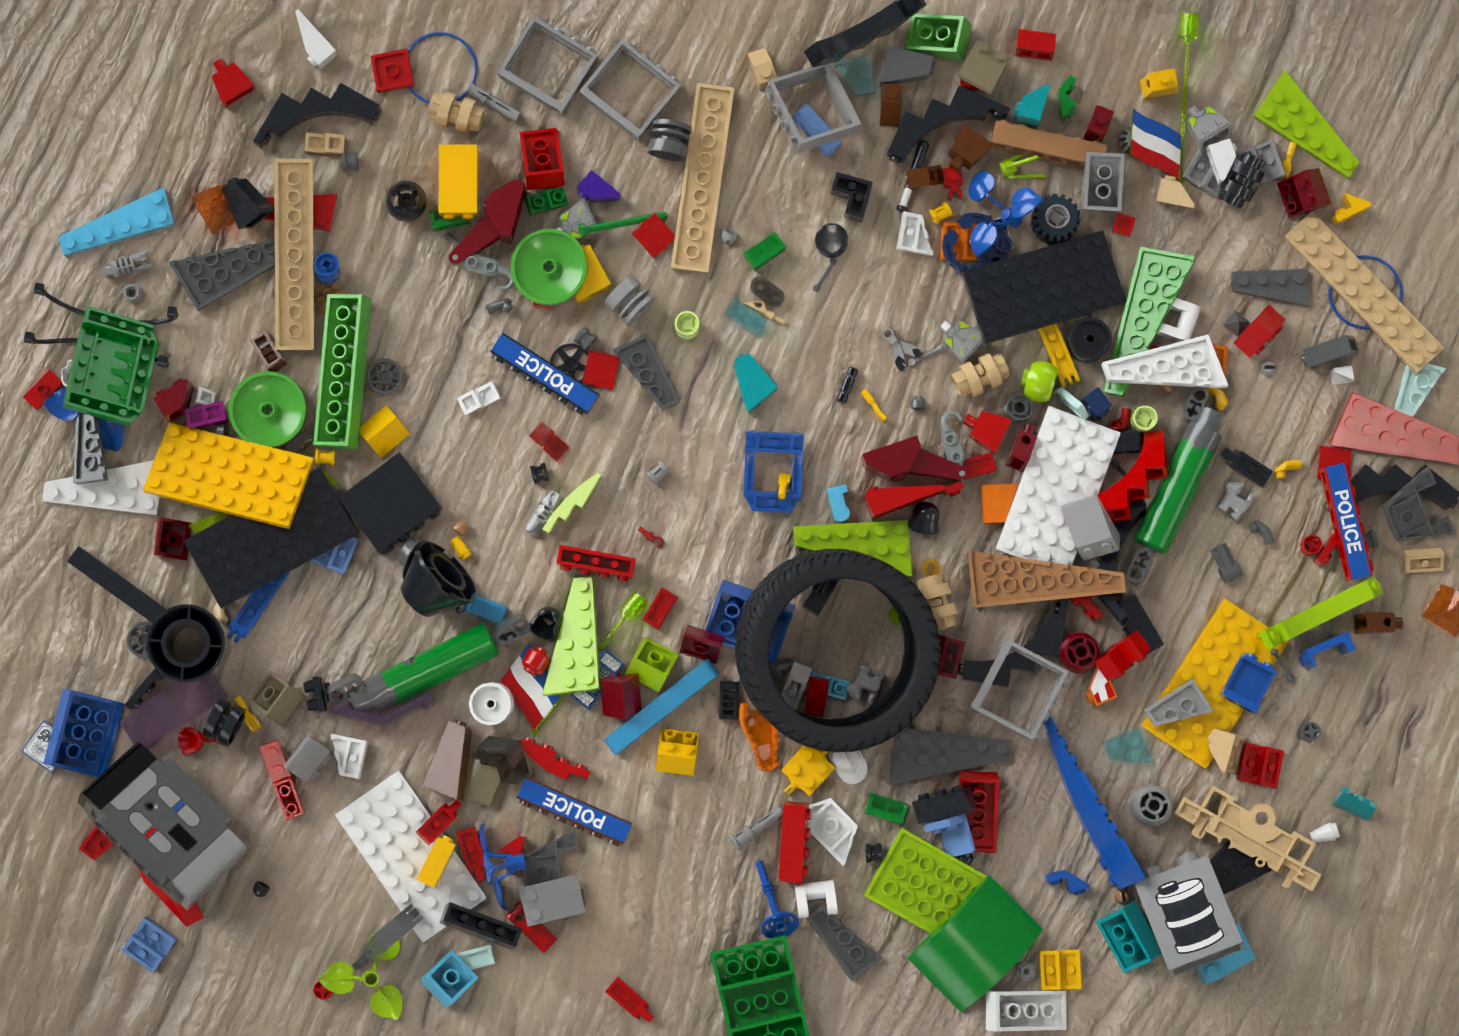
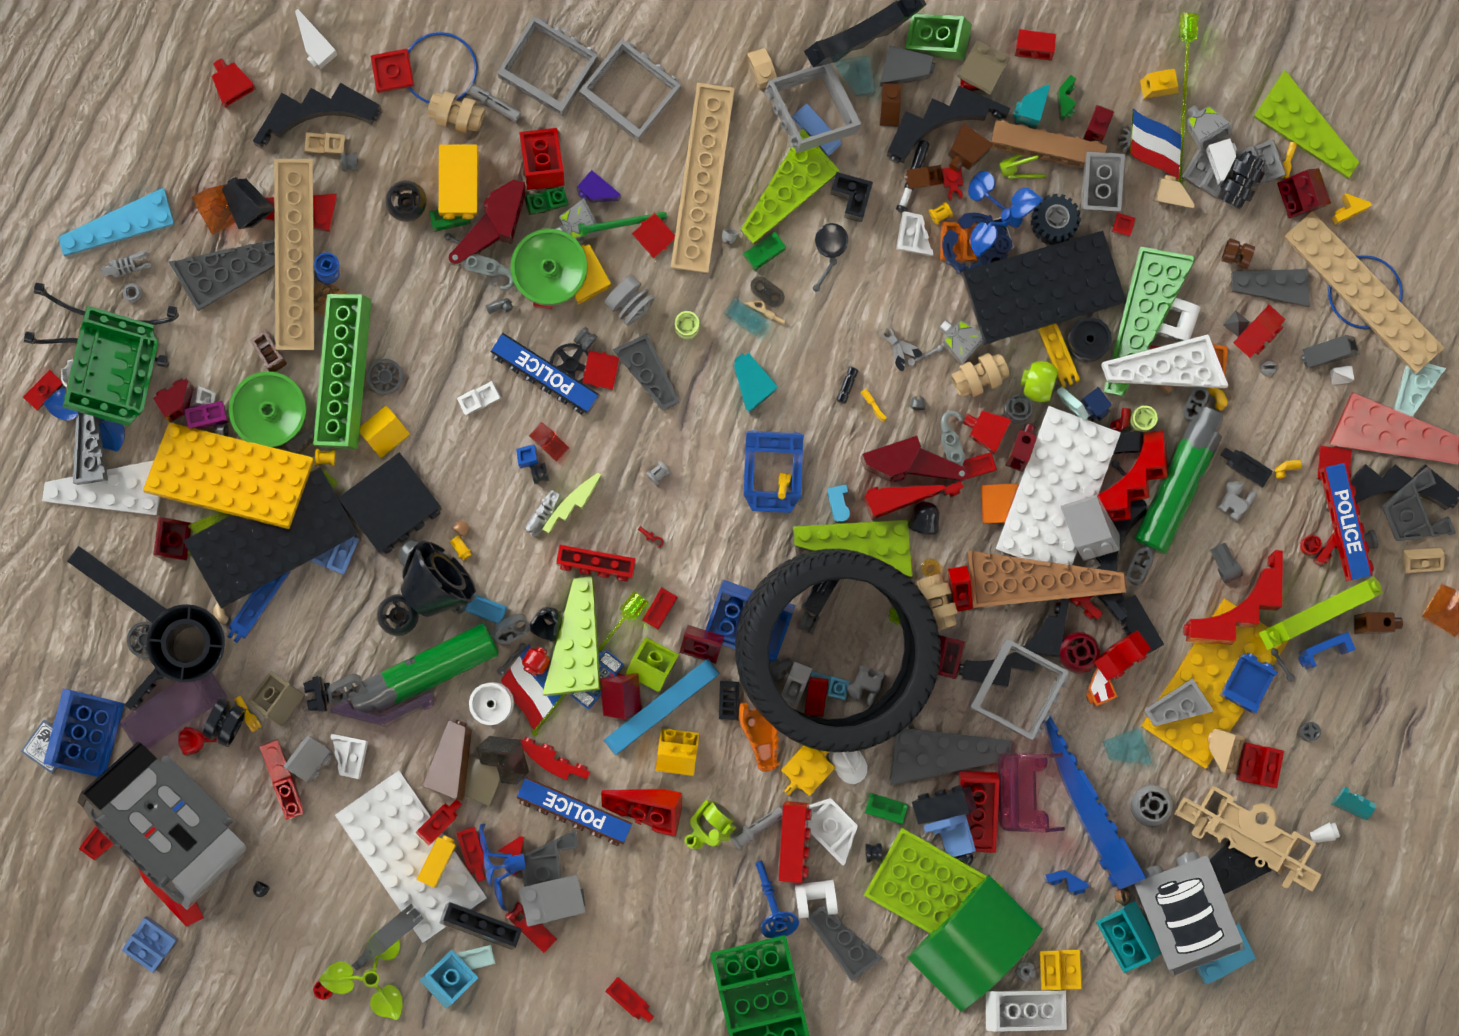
(410, 616): none -> black wheel
(501, 671): none -> dark grey hinge
(527, 456): none -> blue plate
(653, 807): none -> red wedge
(669, 138): dark grey wheel -> none
(718, 817): none -> lime piece
(791, 185): none -> lime wing
(807, 622): none -> dark grey wheel
(961, 588): none -> red slope
(1018, 792): none -> clear pink windscreen
(1231, 254): none -> reddish brown wheel
(1264, 530): dark grey arm -> none
(1264, 596): none -> red arch

